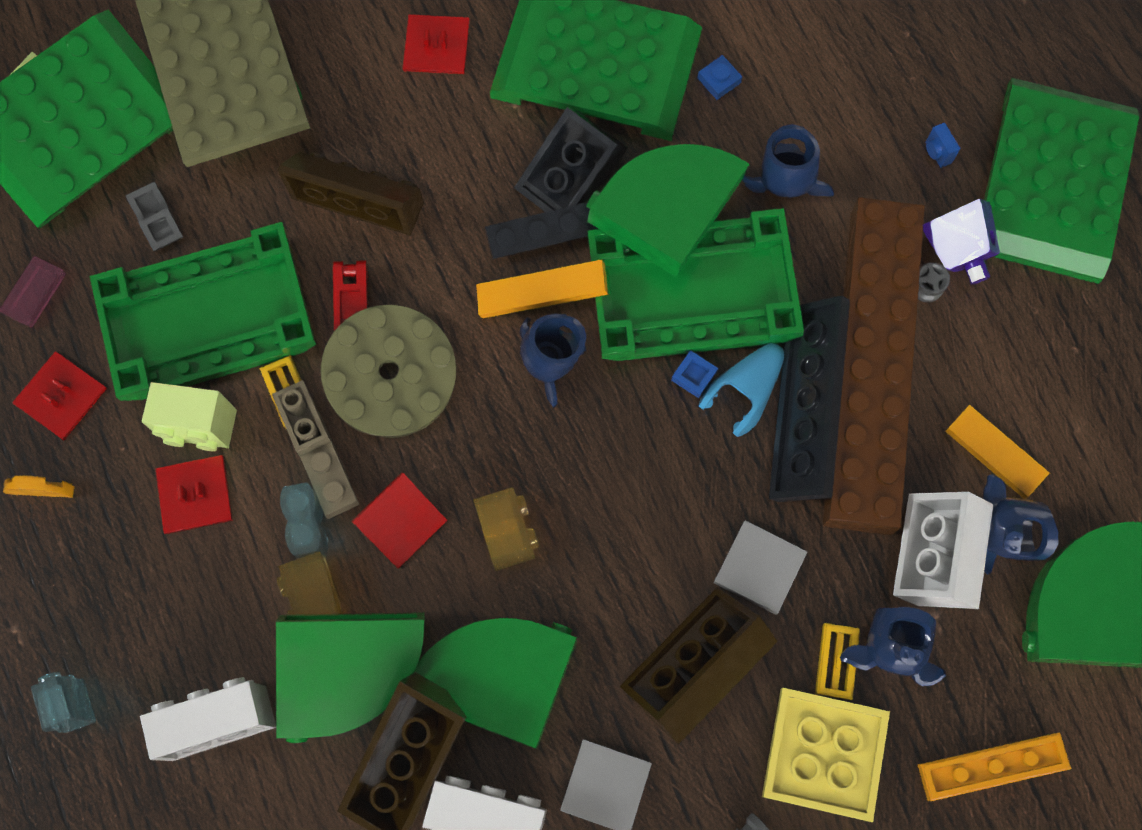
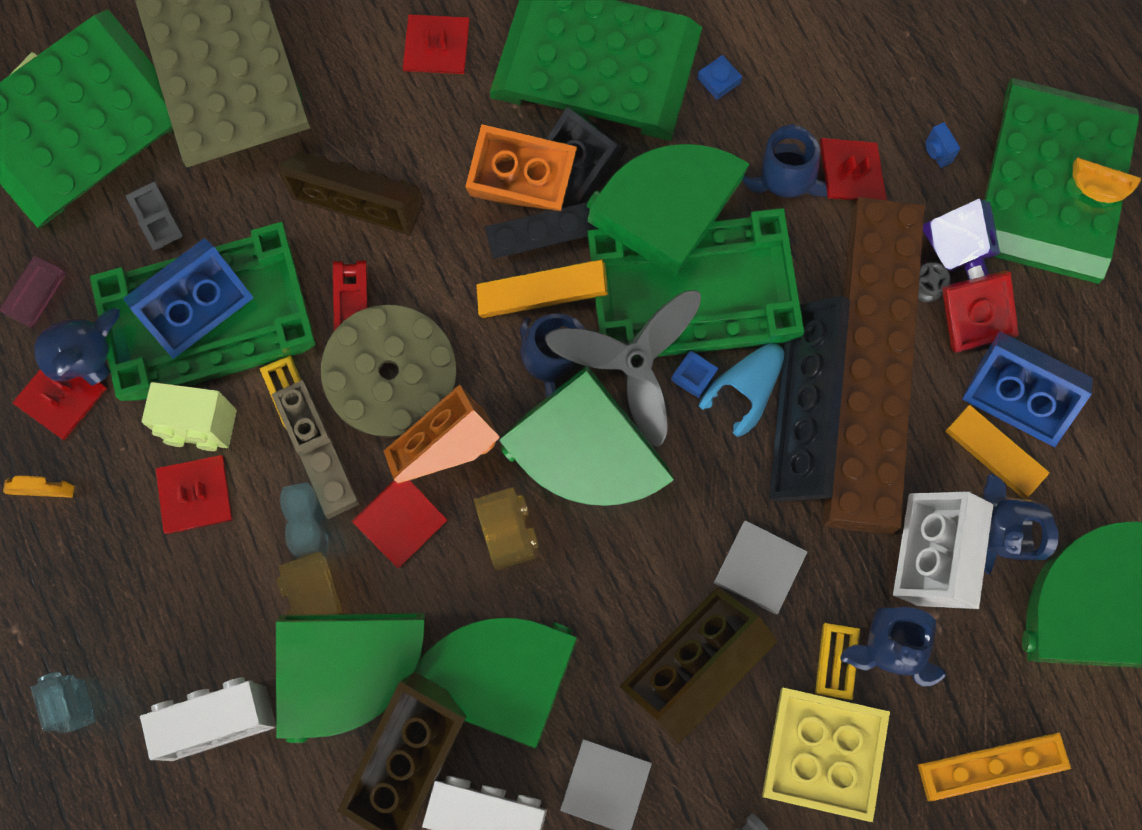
(76, 348): none -> dark blue piece
(188, 298): none -> blue slope
(443, 438): none -> orange slope
(520, 169): none -> orange slope
(585, 446): none -> brick
(641, 386): none -> dark grey piece
(852, 169): none -> red piece
(980, 310): none -> red tile
(1028, 389): none -> blue slope
(1103, 182): none -> light orange tile

